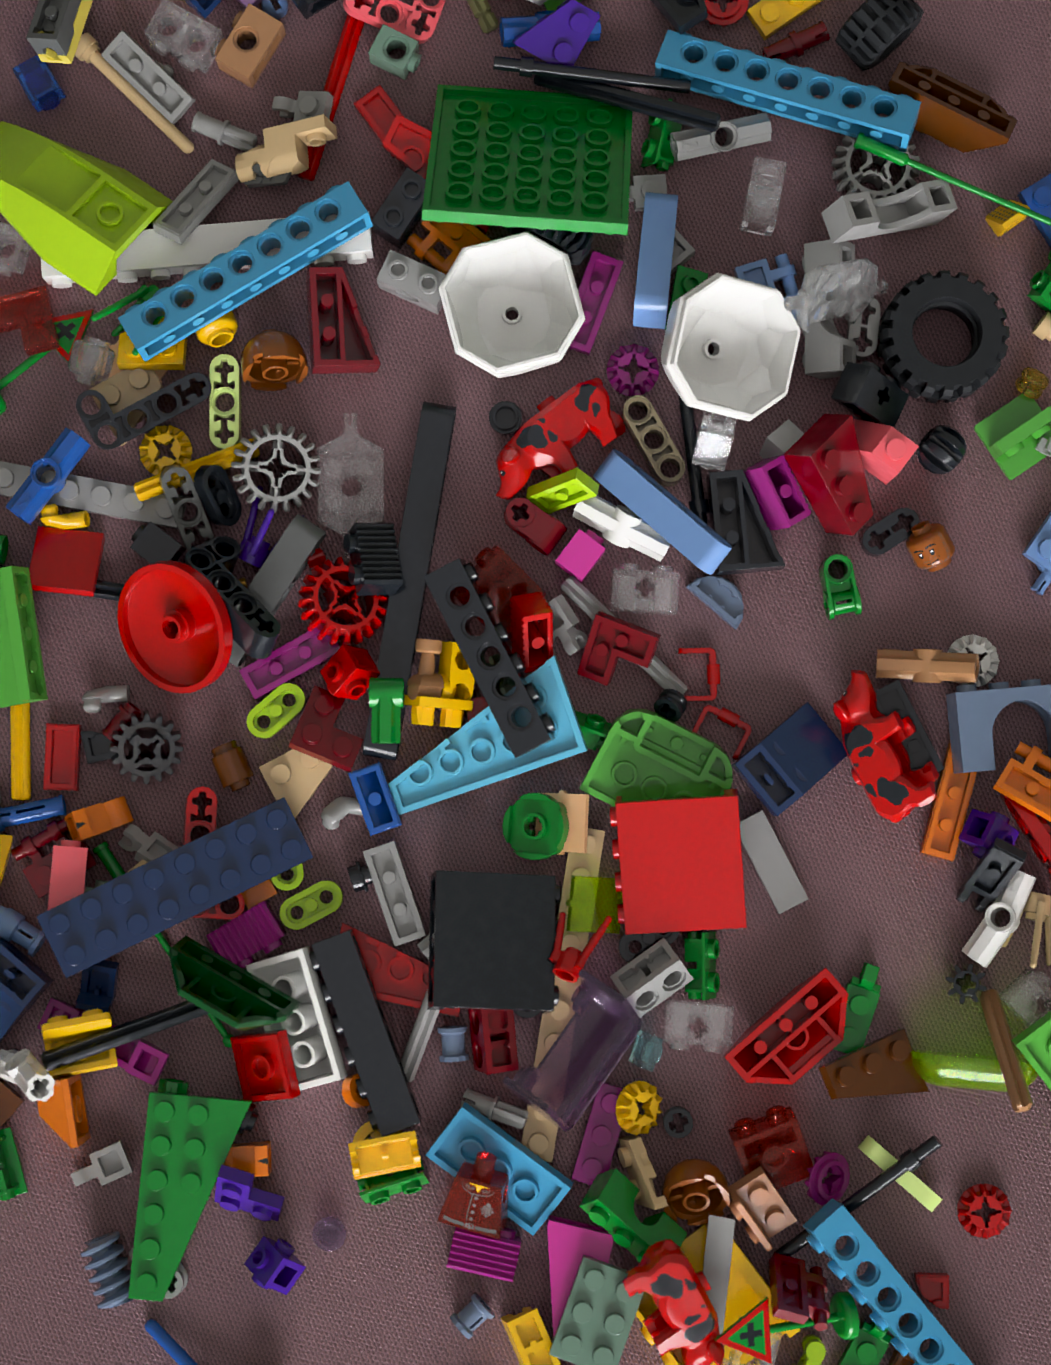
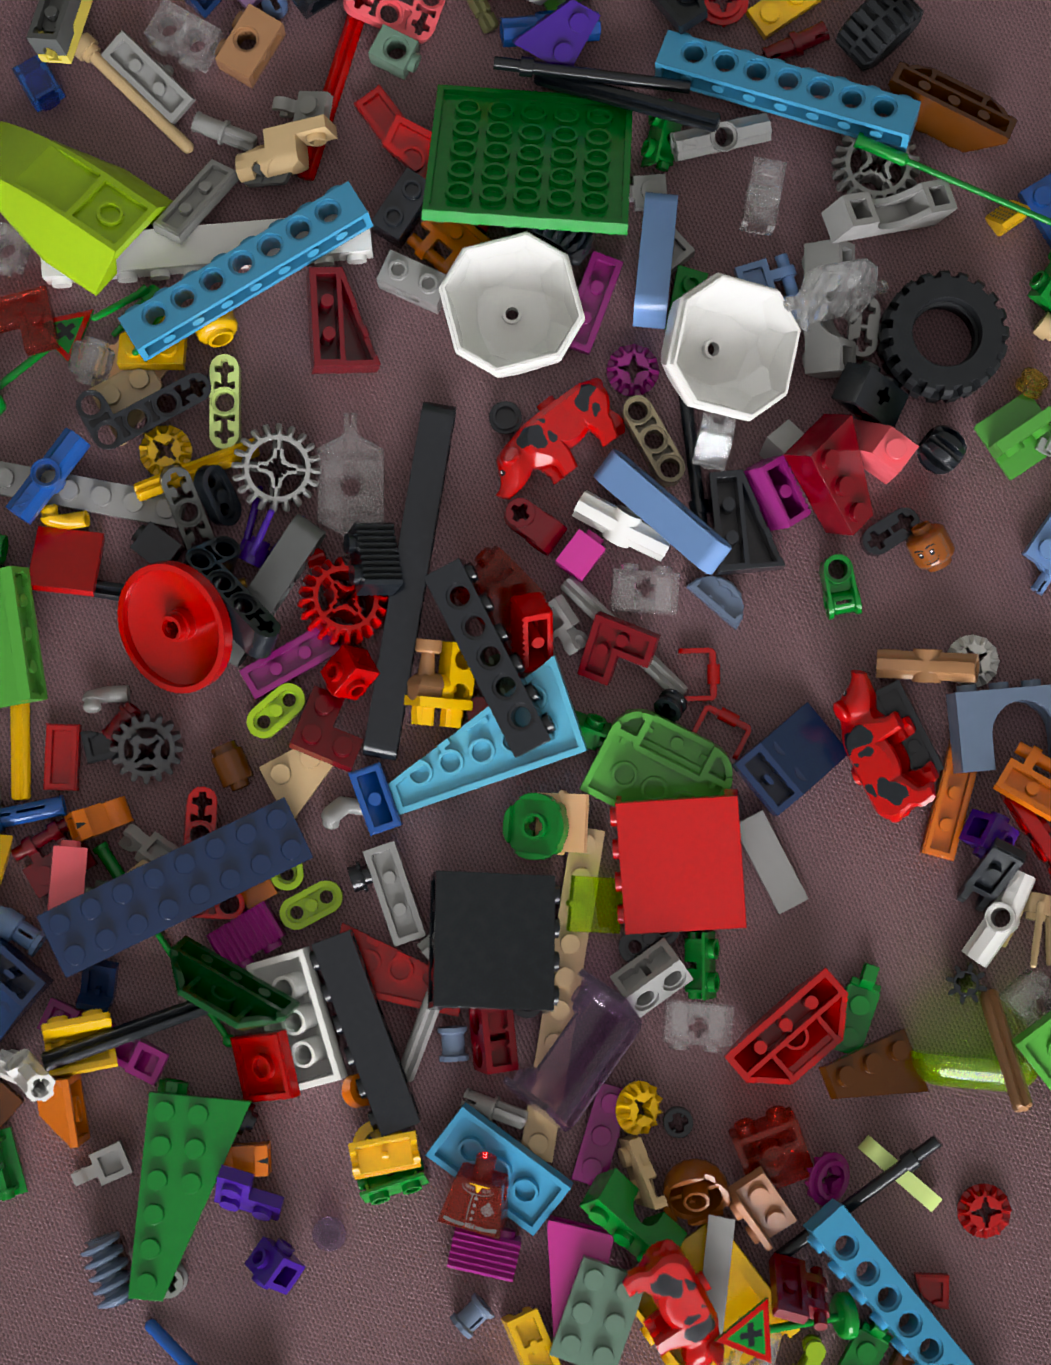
(273, 360): dark orange cylinder -> none
(386, 701): green piece -> none
(562, 491): lime plate -> none
(571, 961): red plant -> none
(646, 1050): clear light blue plate -> none

